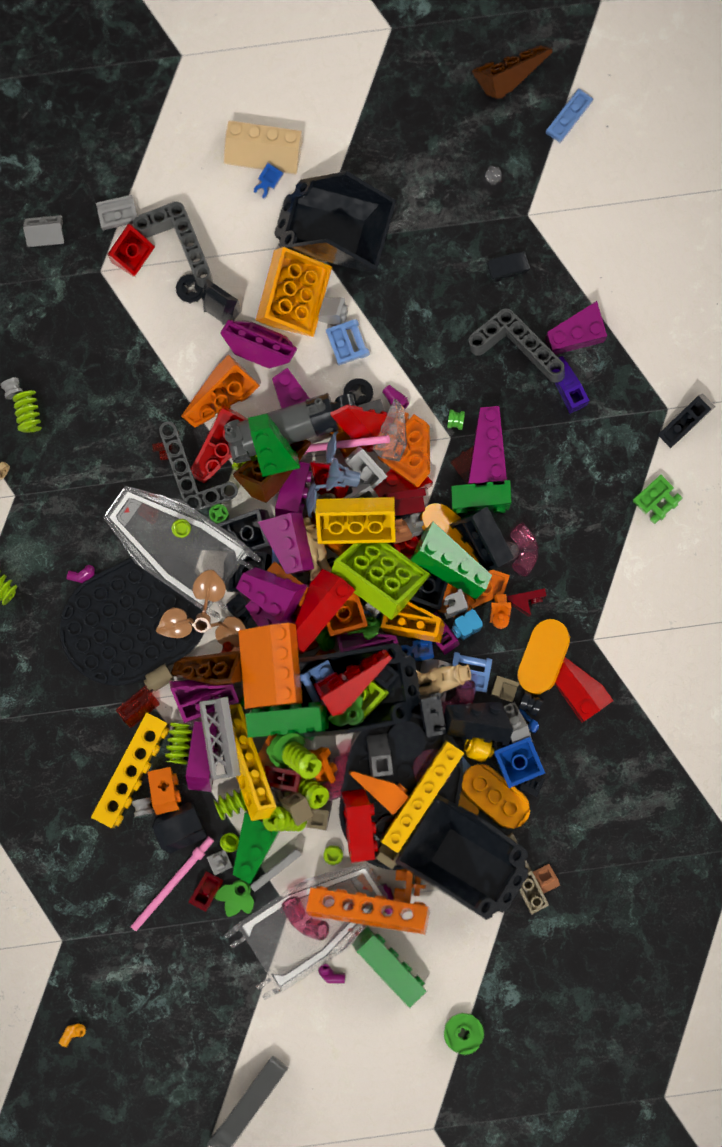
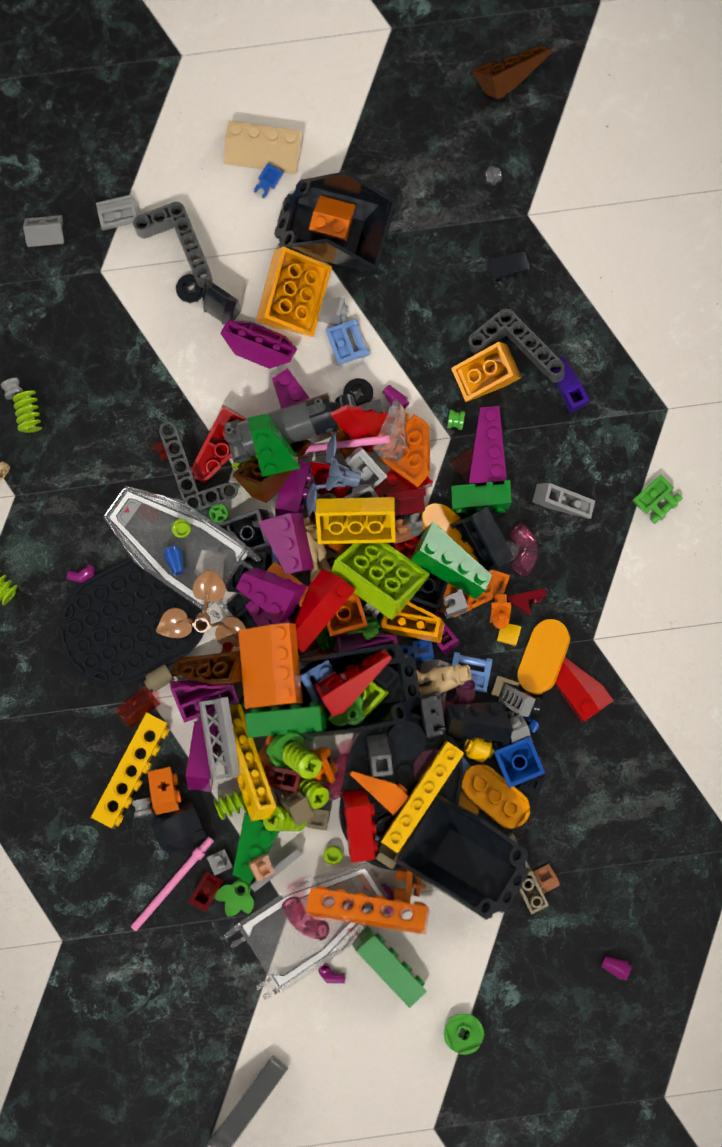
(70, 1032): light orange arm -> none
(130, 251): red slope -> none
(174, 559): none -> blue cone
(178, 743): lime piece -> none
(224, 387): orange wedge -> none
(229, 842): lime plate -> none
(261, 867): none -> nougat tile
(332, 218): none -> orange slope
(467, 625): dark azure brick -> none
(486, 371): none -> light orange slope
(509, 634): none -> yellow slope
(526, 705): none -> light grey slope
(563, 500): none -> light grey slope
(569, 115): medium blue tile -> none
(578, 331): magenta wedge -> none
(617, 967): none -> magenta cone
(686, 420): black slope -> none

